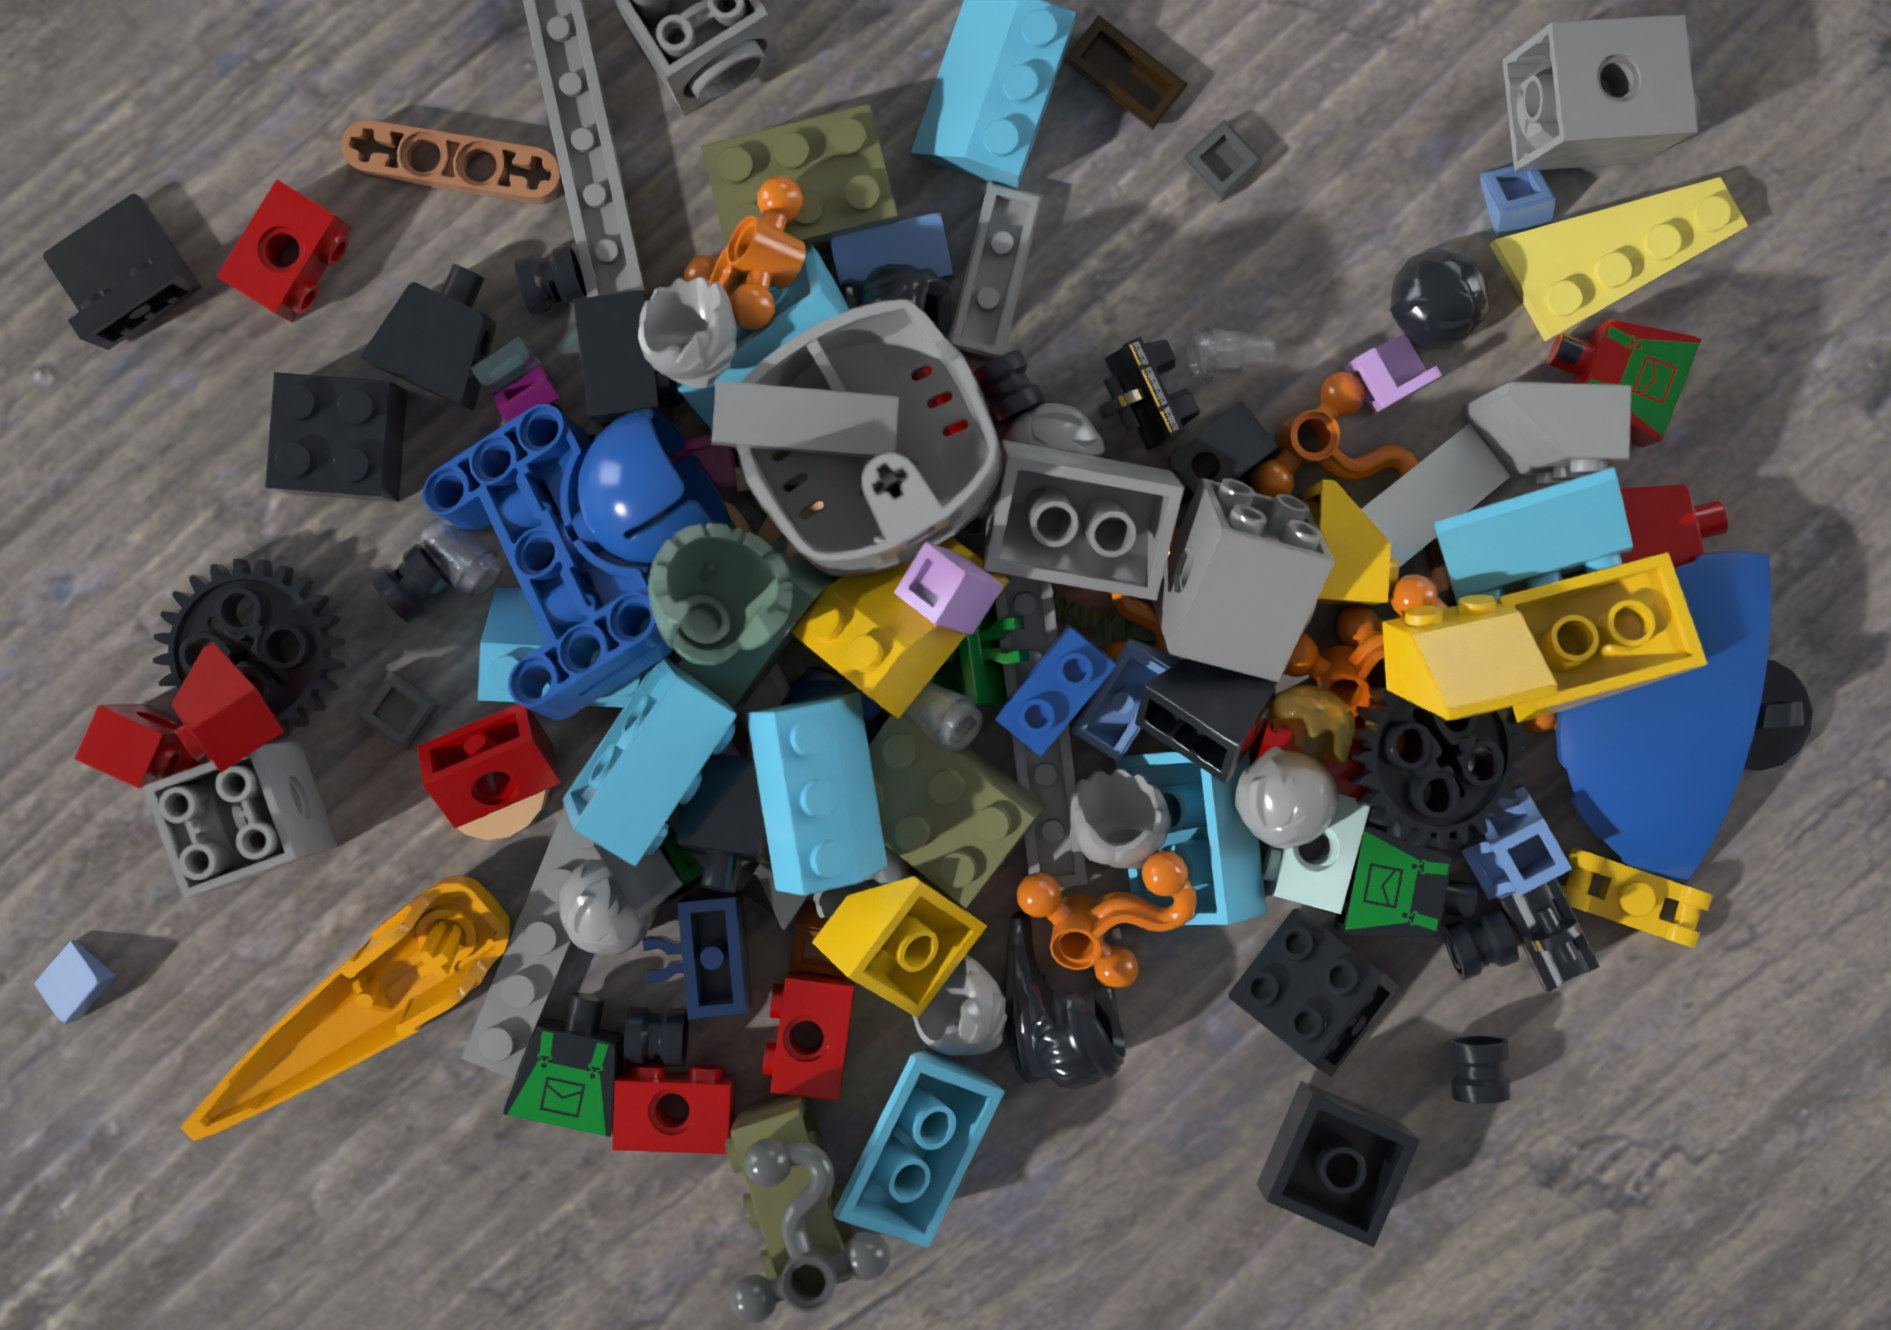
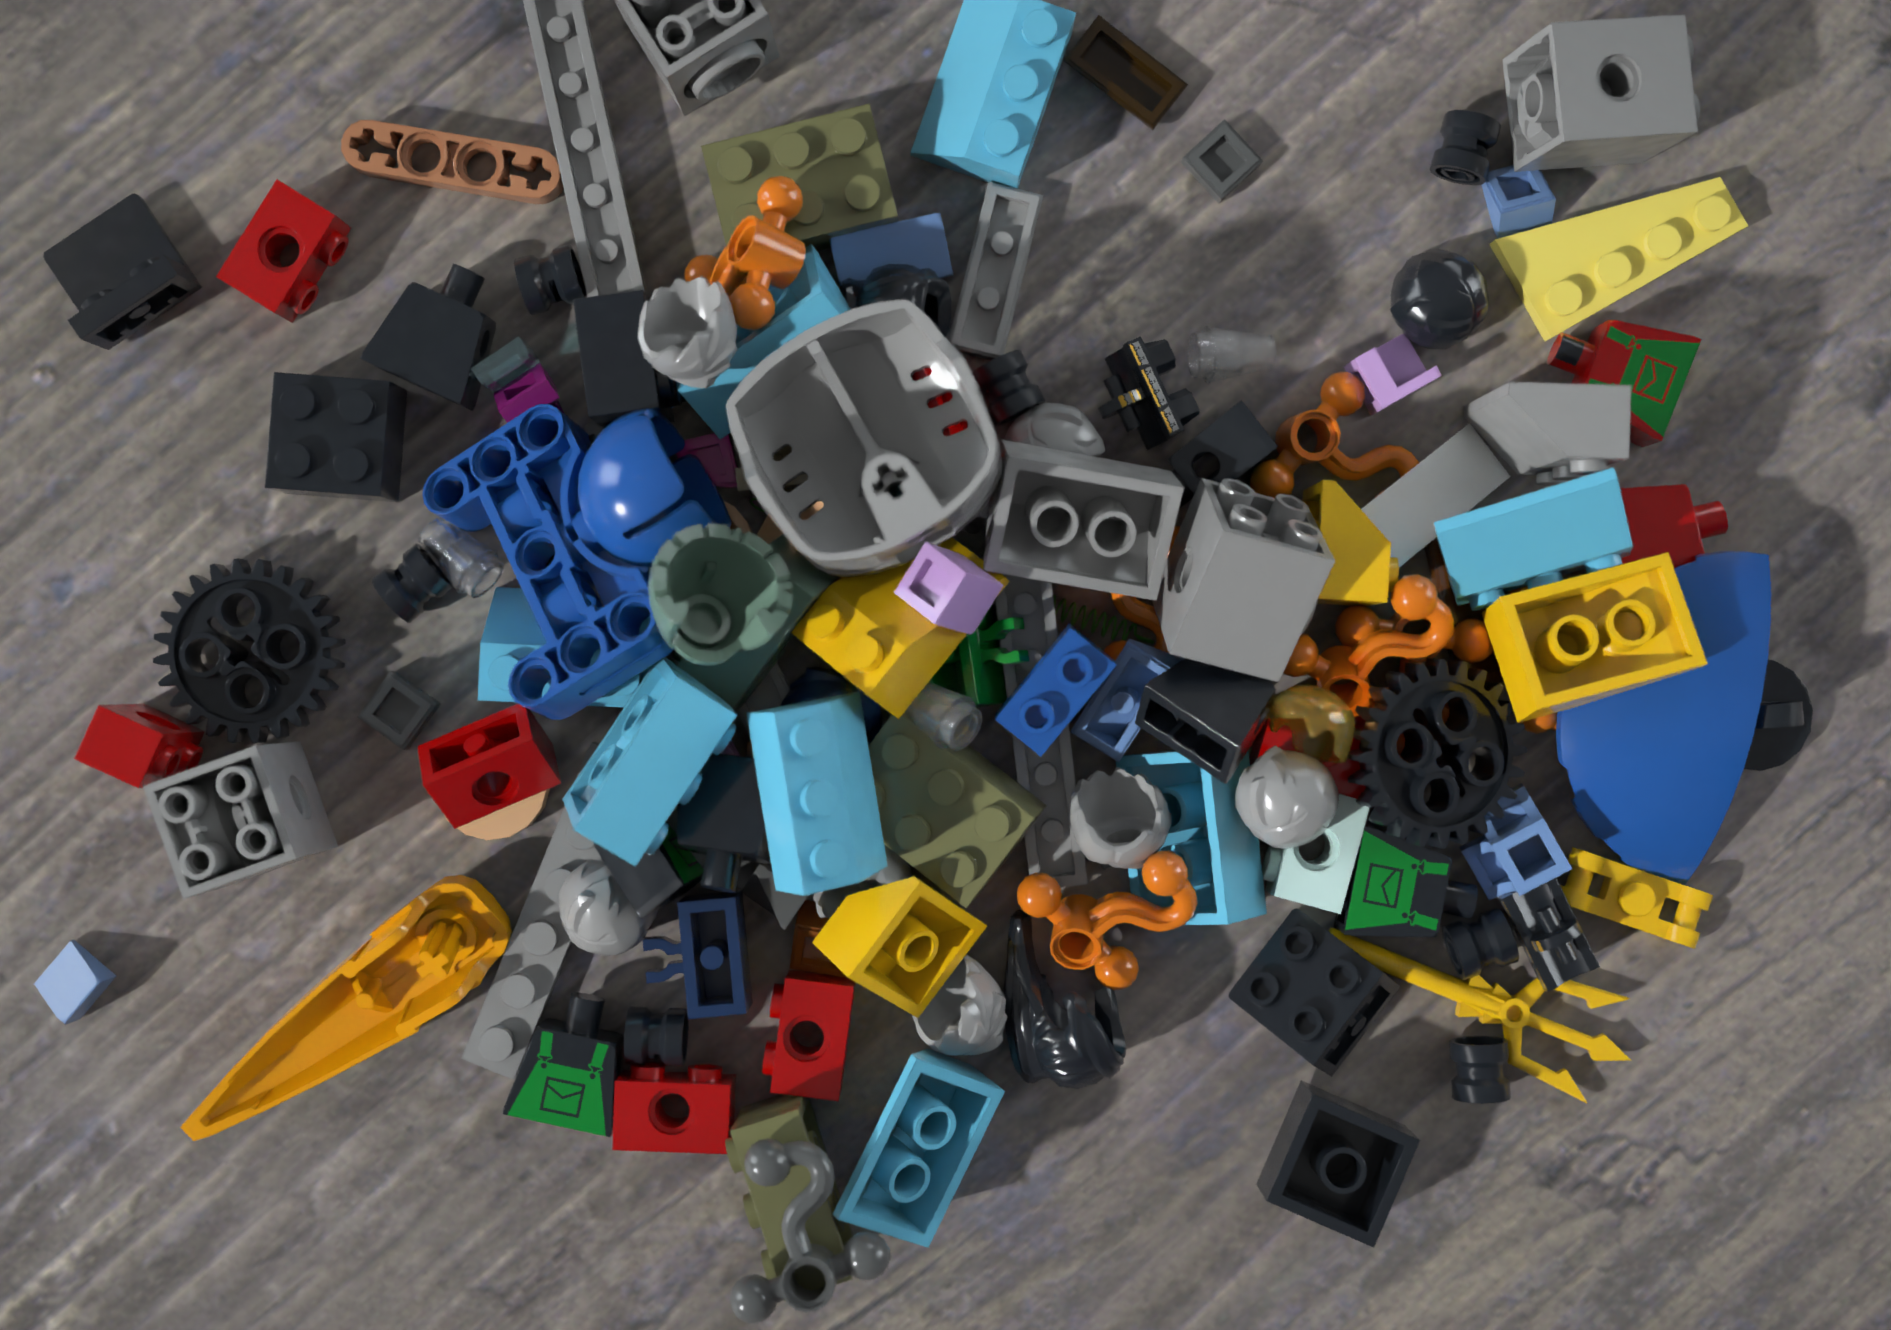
(221, 712): red slope -> none
(804, 420): light grey tile -> none
(1464, 658): yellow slope -> none
(1465, 147): none -> black wheel
(1497, 1006): none -> yellow piece

